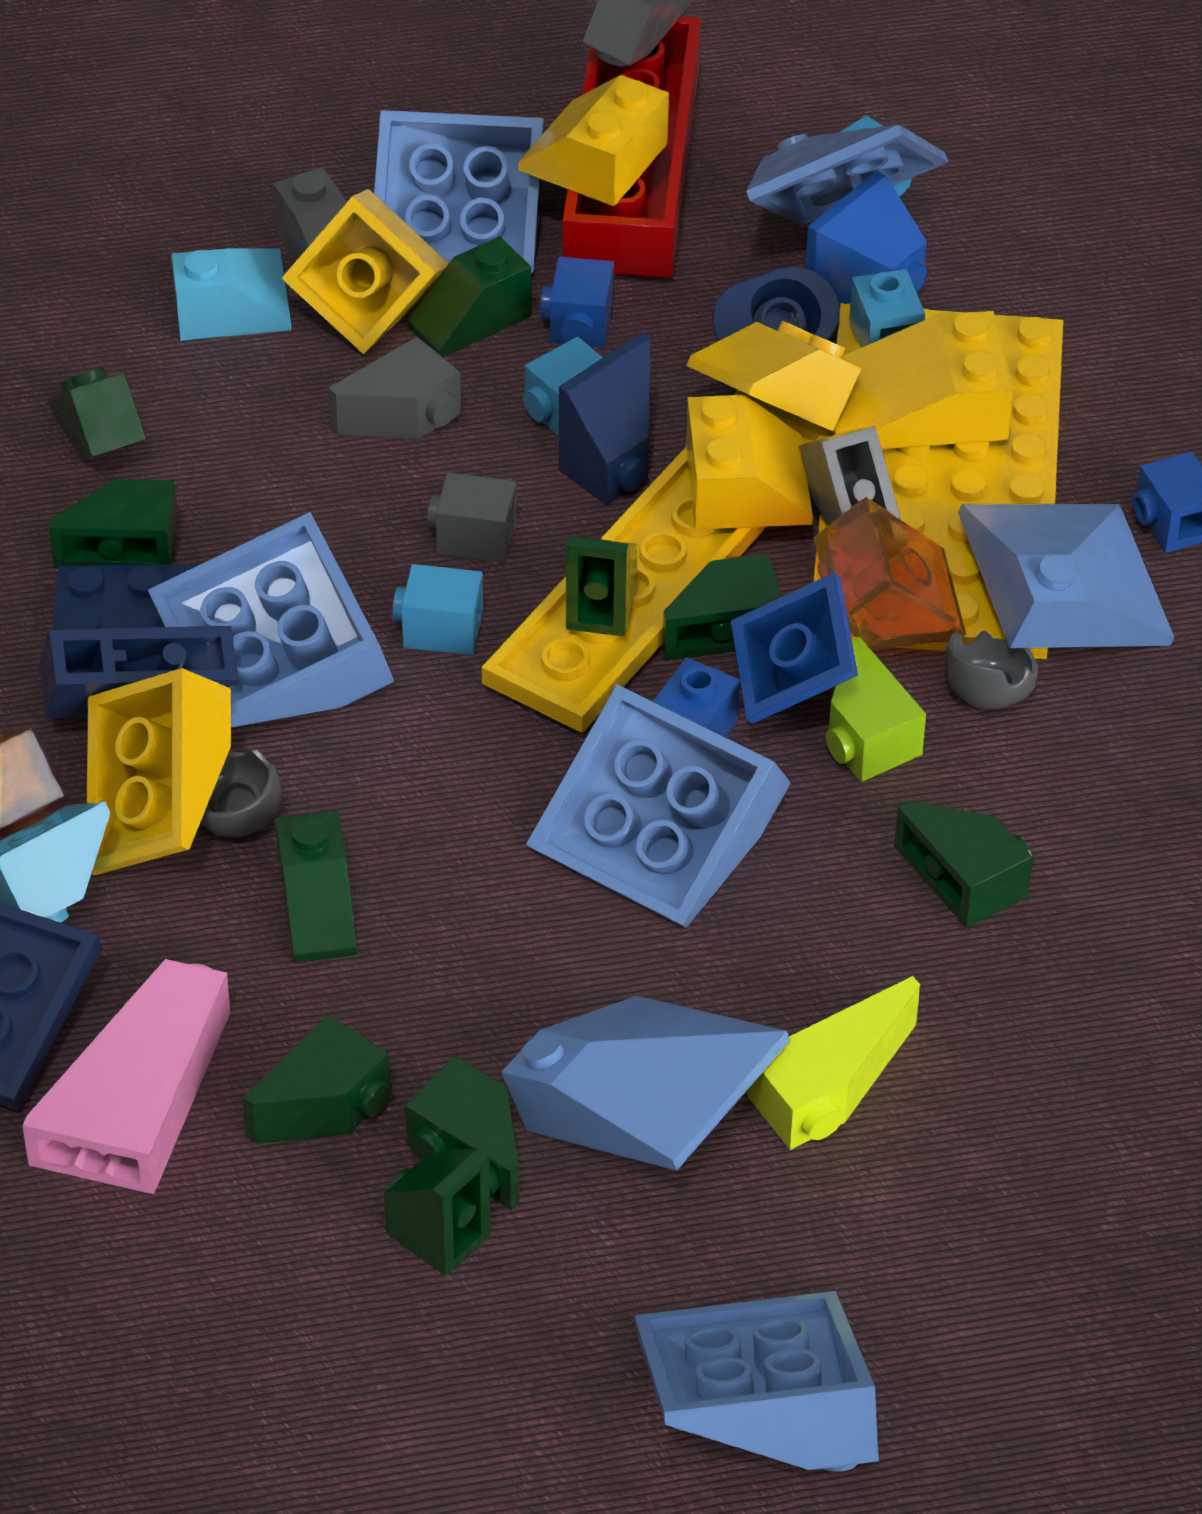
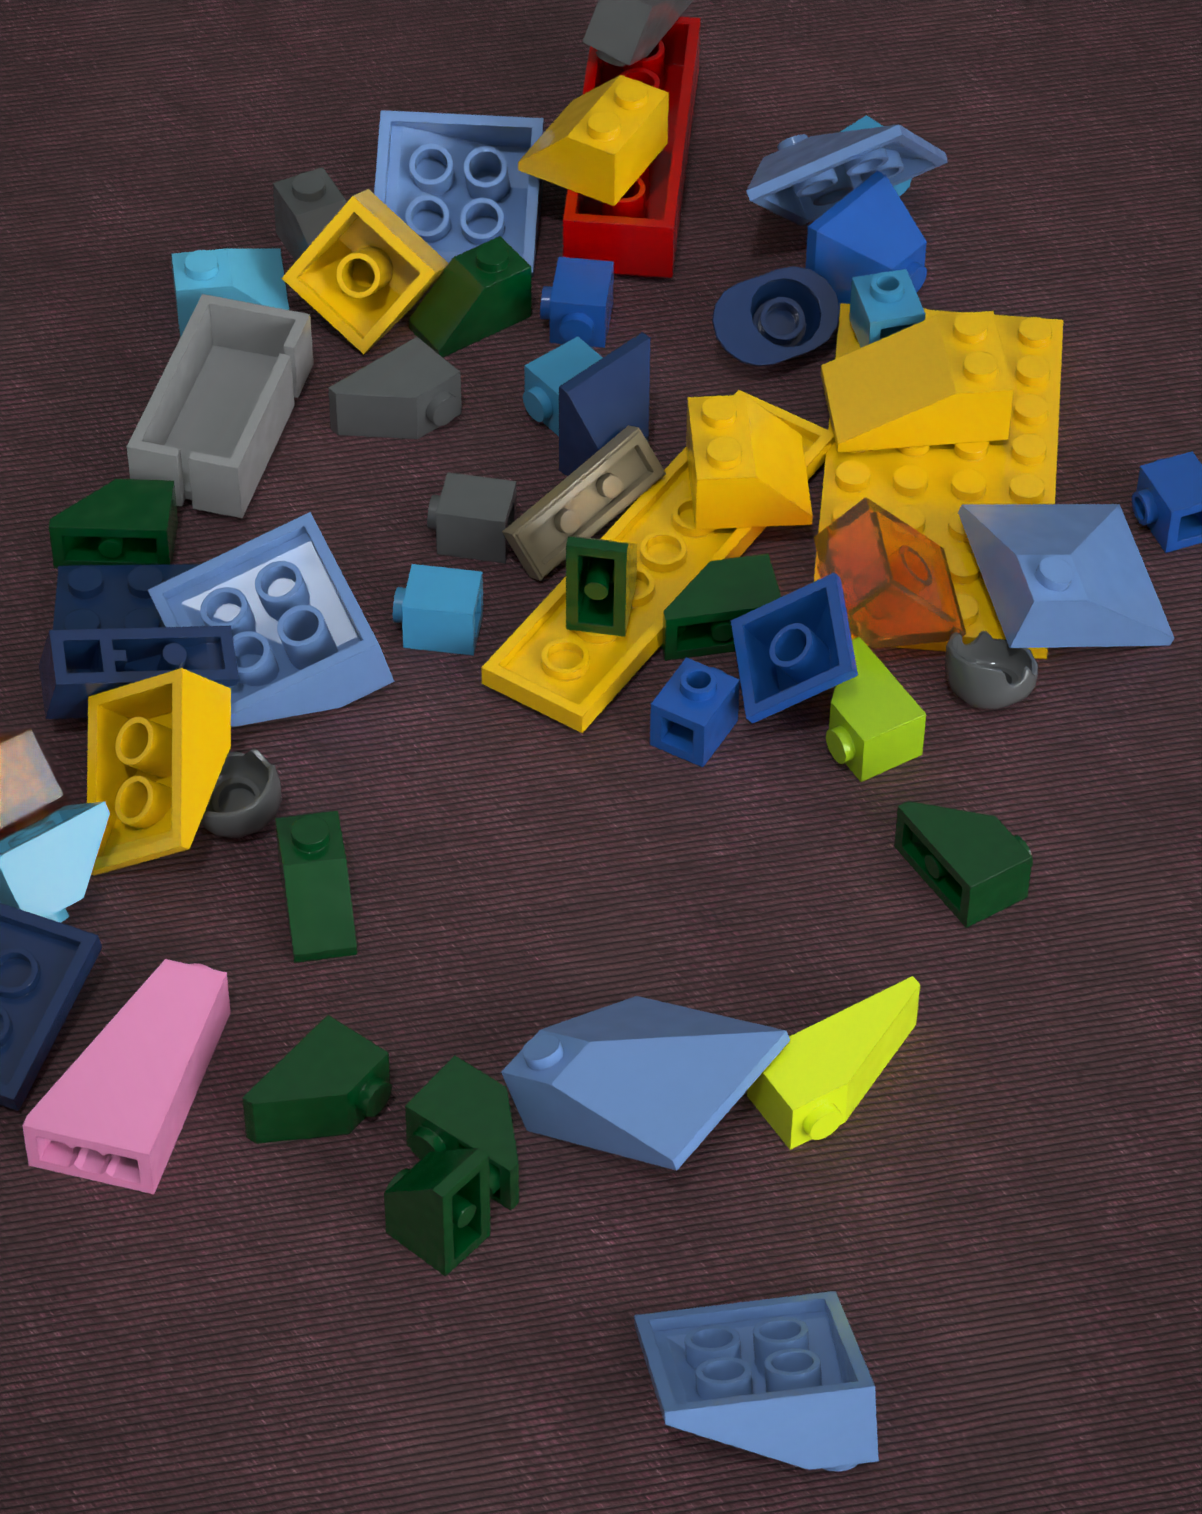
(97, 413): dark green slope -> none
(223, 403): none -> light grey piece
(584, 501): none -> dark tan tile
(658, 807): medium blue slope -> none
(783, 370): yellow slope -> none
(846, 470): dark grey slope -> none

